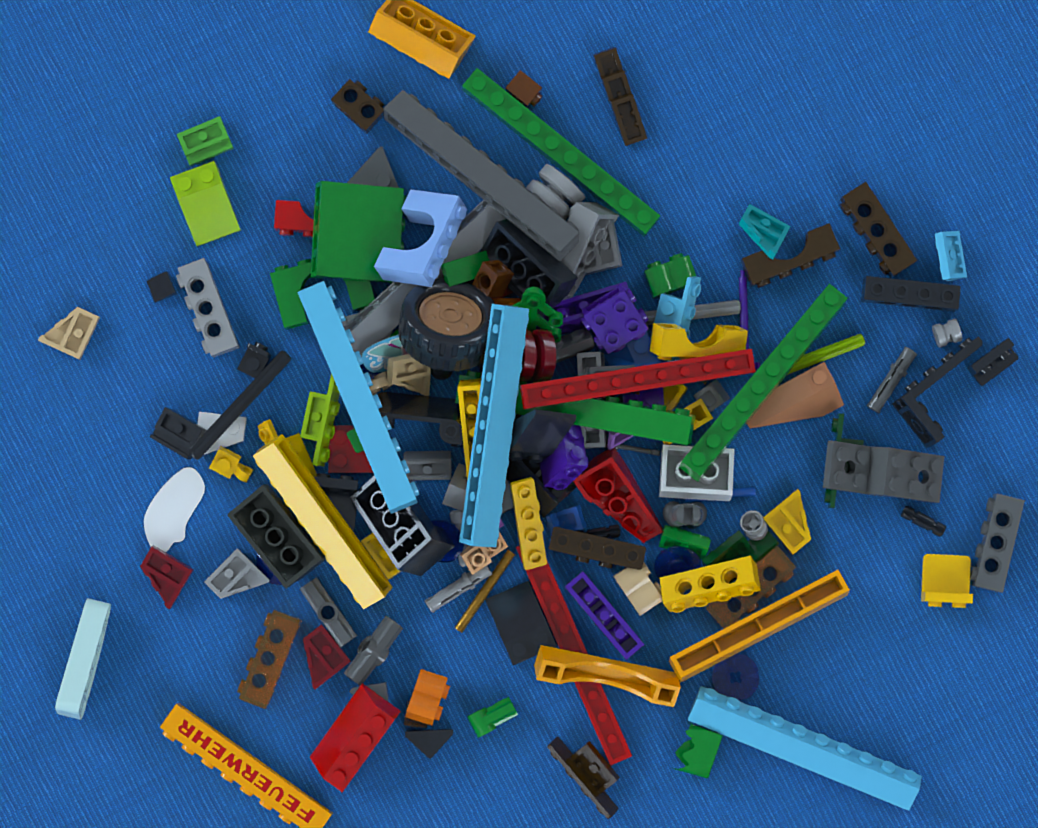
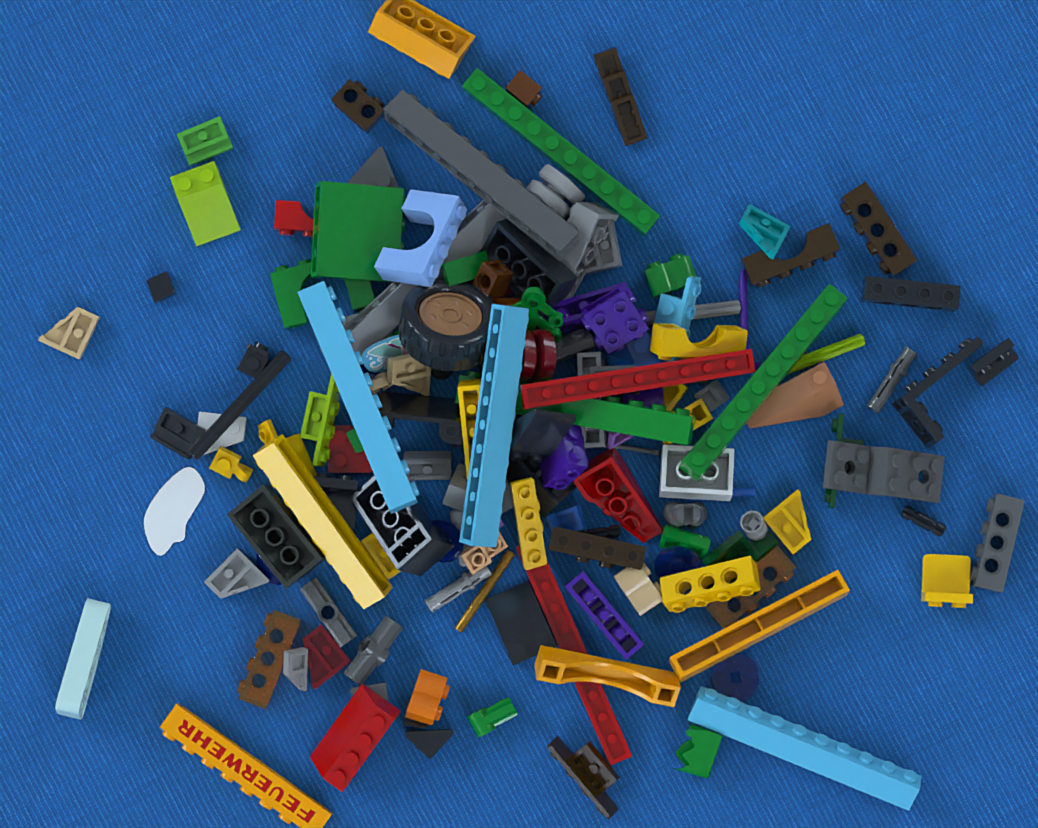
(166, 574): dark red wing -> none
(200, 271): light grey brick -> none
(296, 667): none -> light grey tile
(947, 333): light grey wheel -> none
(950, 255): medium azure bracket -> none

